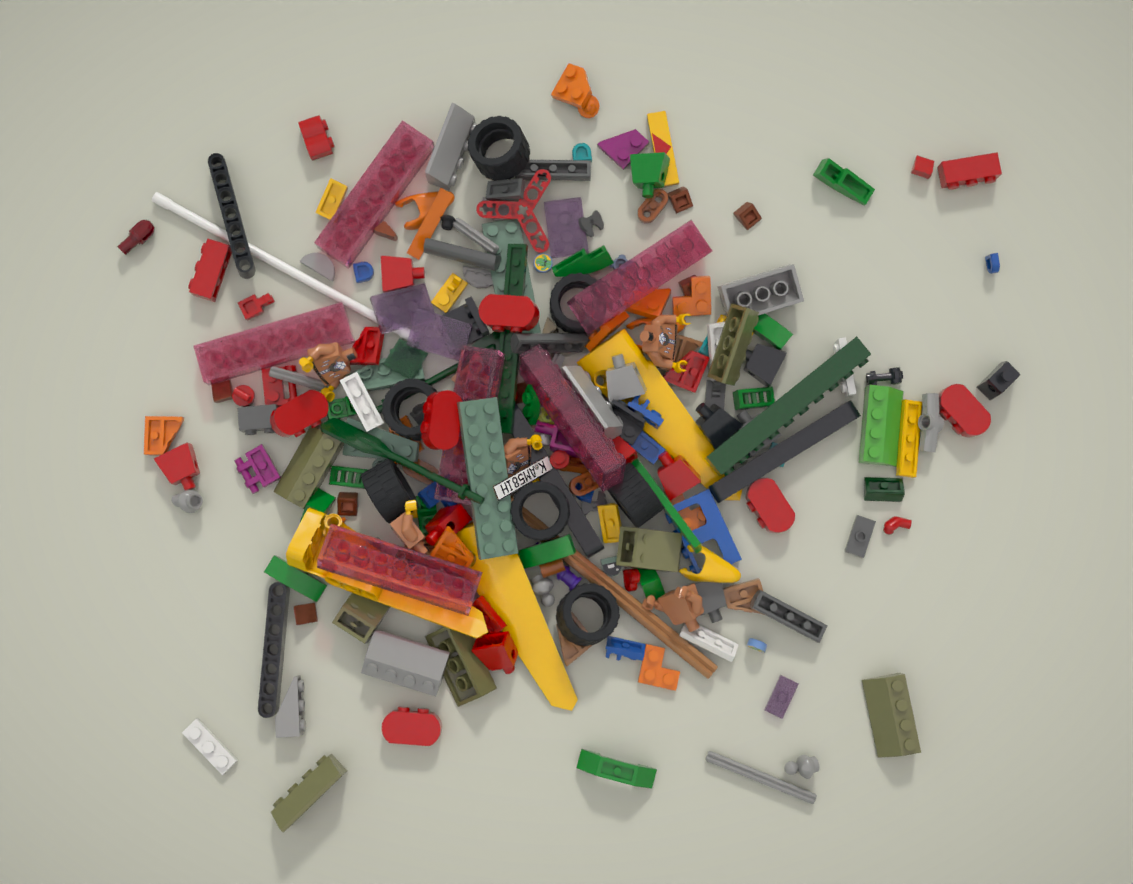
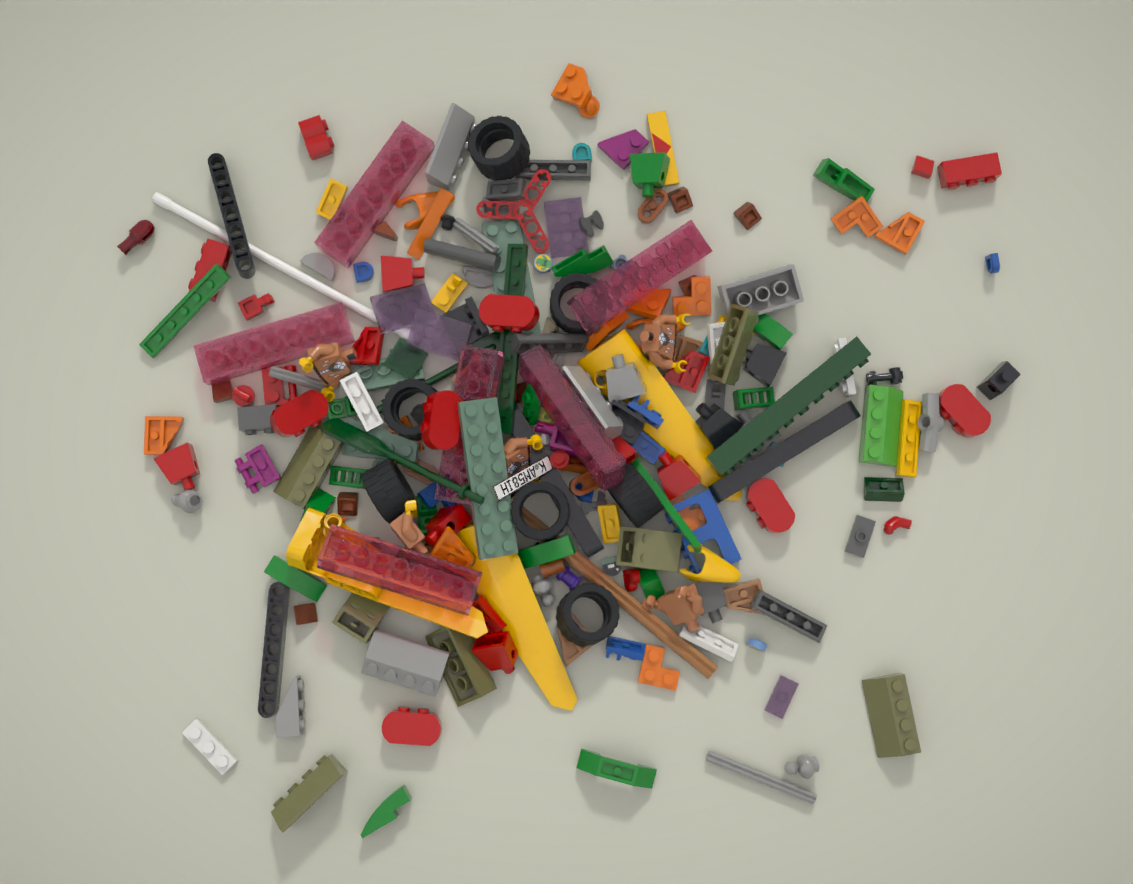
(185, 310): none -> green tile
(387, 810): none -> green slope
(859, 213): none -> orange plate
(901, 232): none -> orange wing

